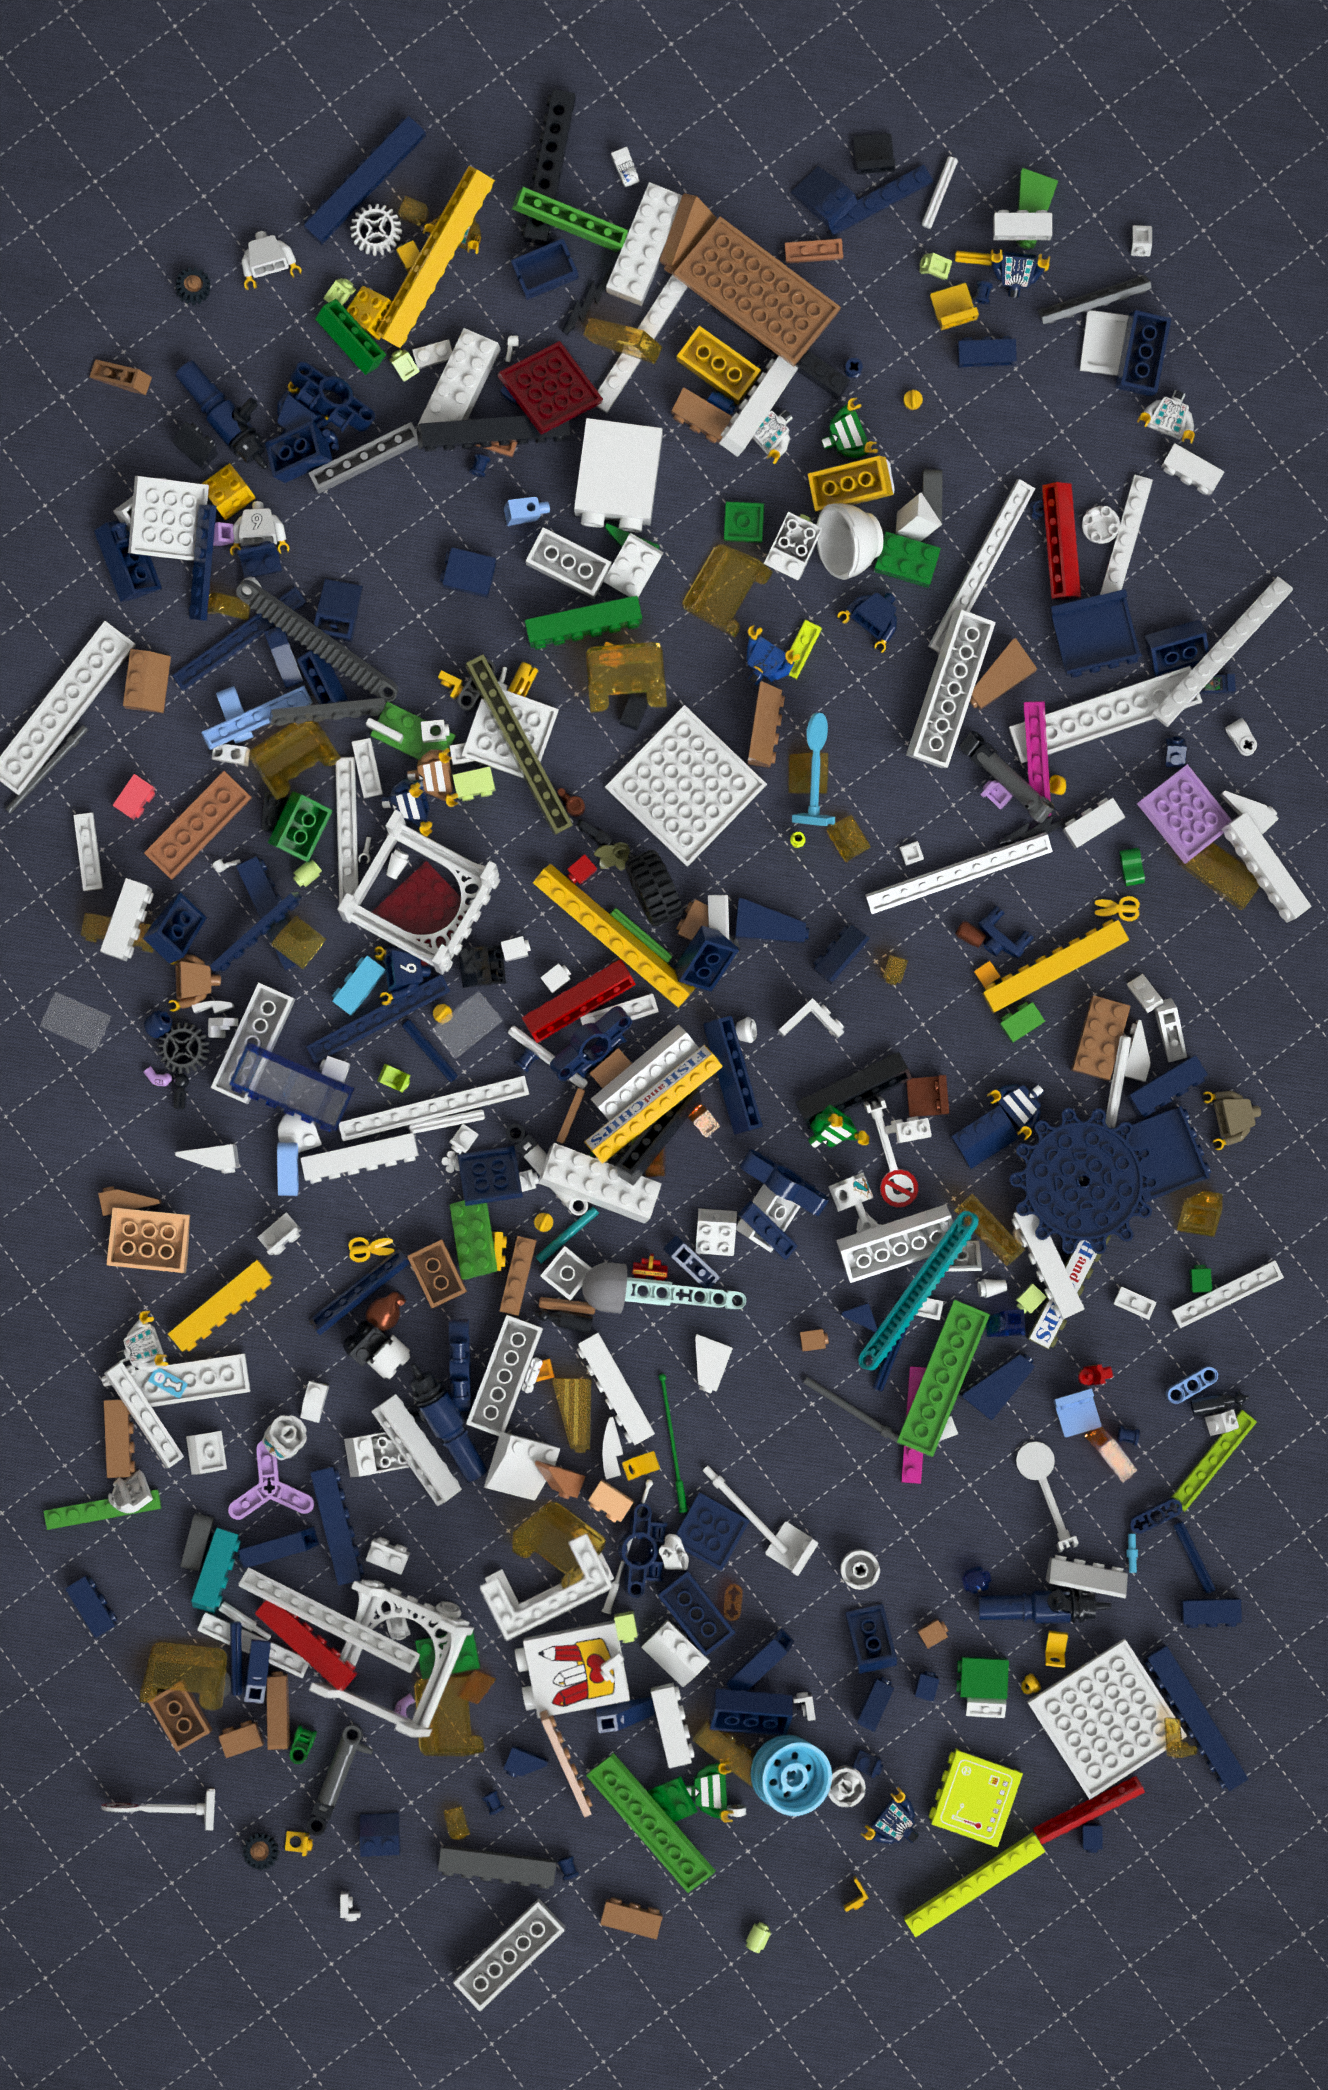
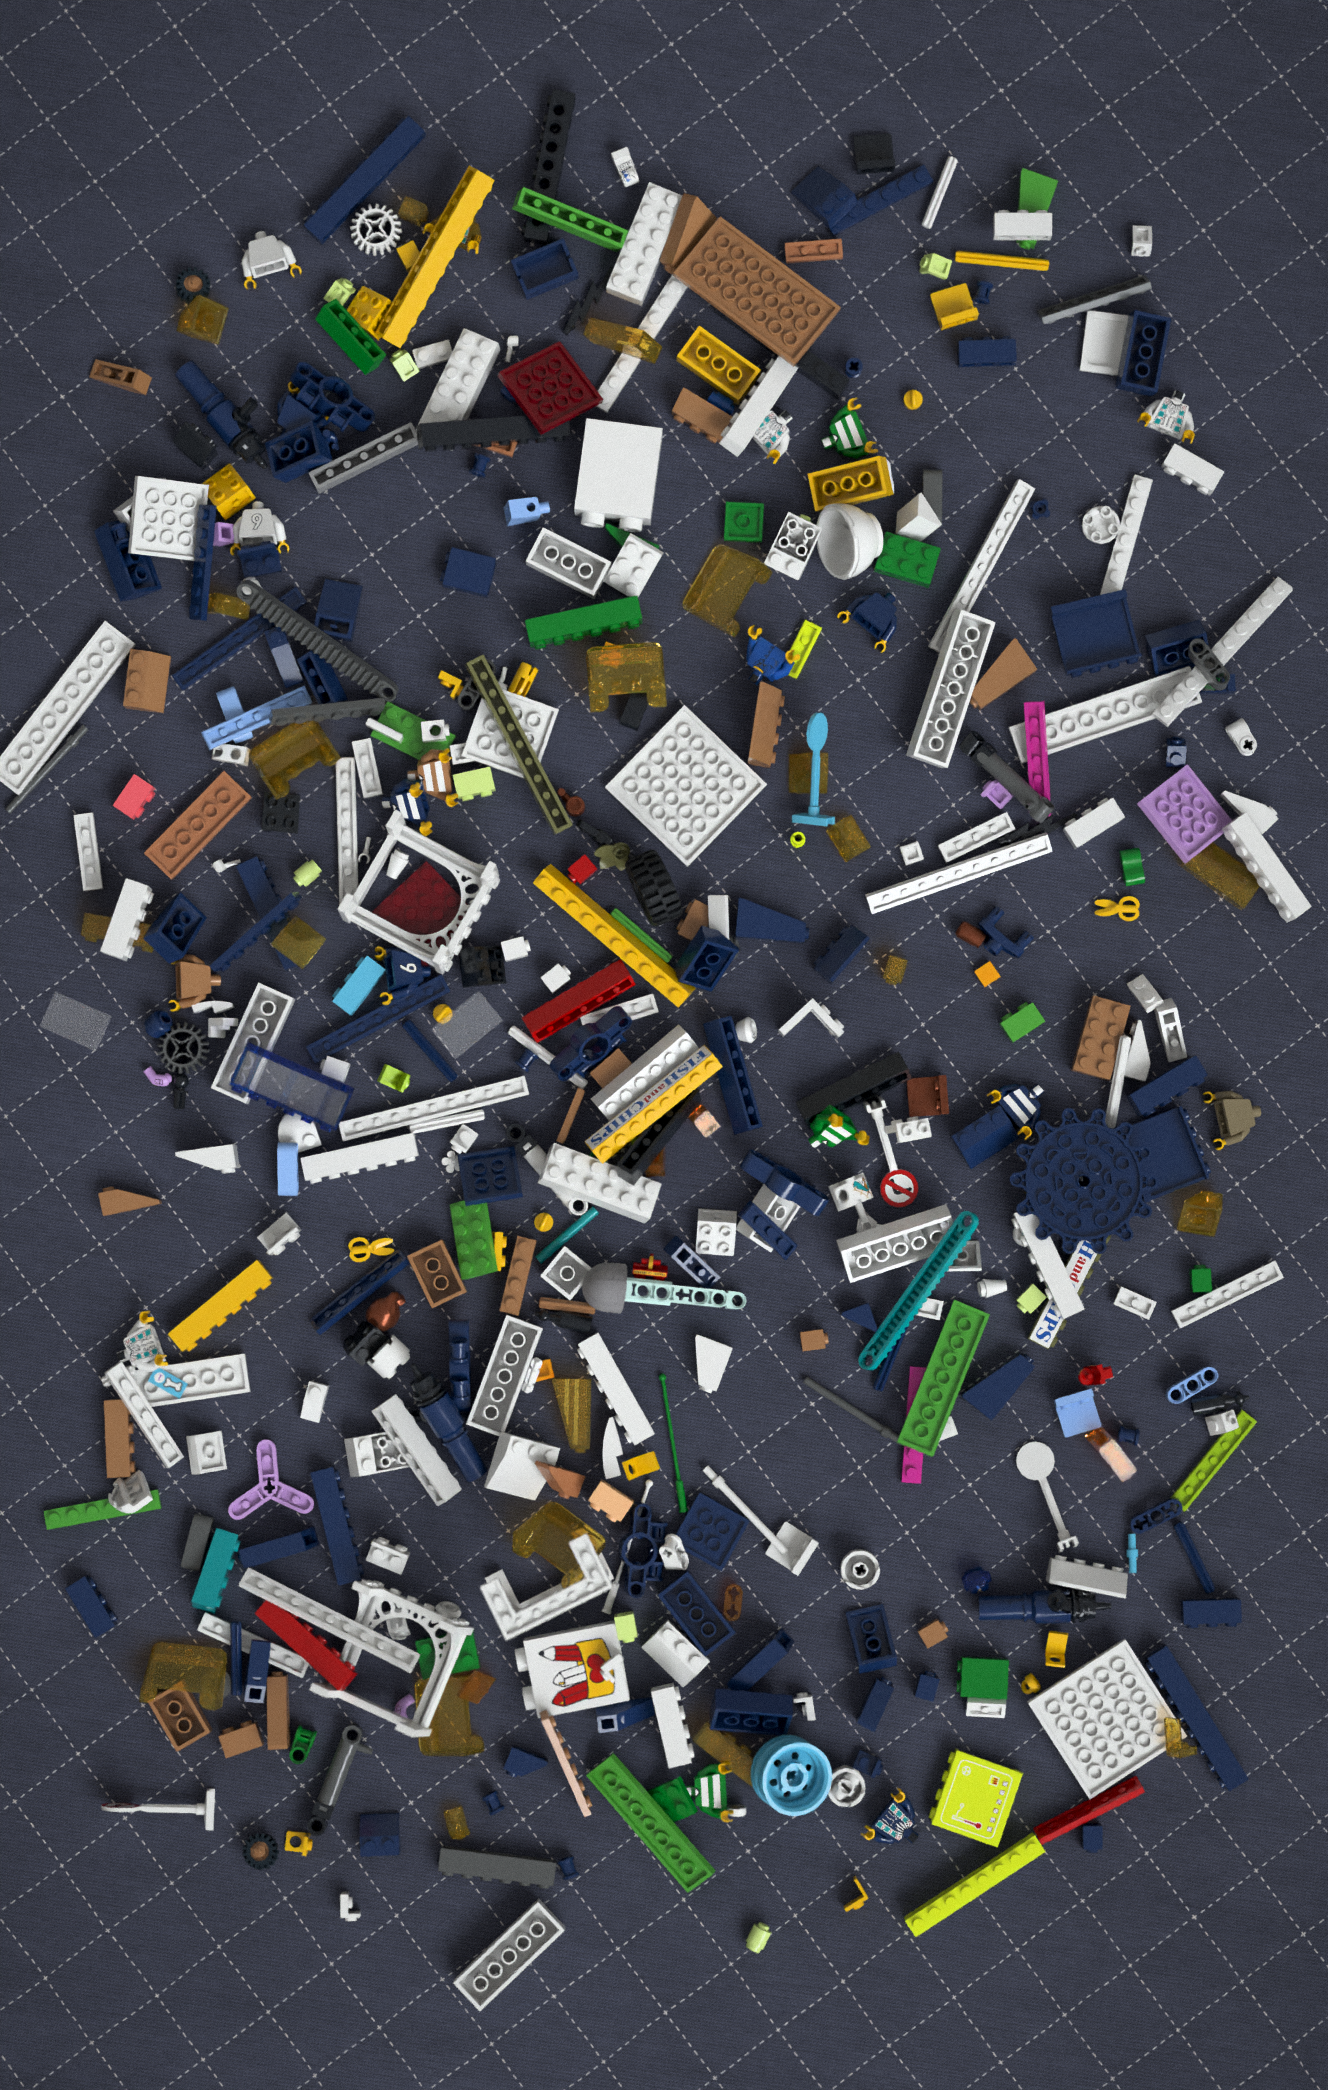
(148, 1240): light nougat slope -> none
(203, 320): none -> clear yellow slope
(245, 1621): white axle -> none
(285, 1437): white brick -> none
(300, 826): green brick -> none
(528, 1180): white bracket -> none
(631, 1918): medium nougat brick -> none
(976, 837): none -> white plate
(991, 1231): clear yellow brick -> none
(1006, 1323): clear blue slope -> none
(1017, 269): torso -> none
(1057, 784): yellow tile -> none
(1059, 964): yellow brick -> none
(1061, 541): red brick -> none
(1209, 673): none -> dark grey beam

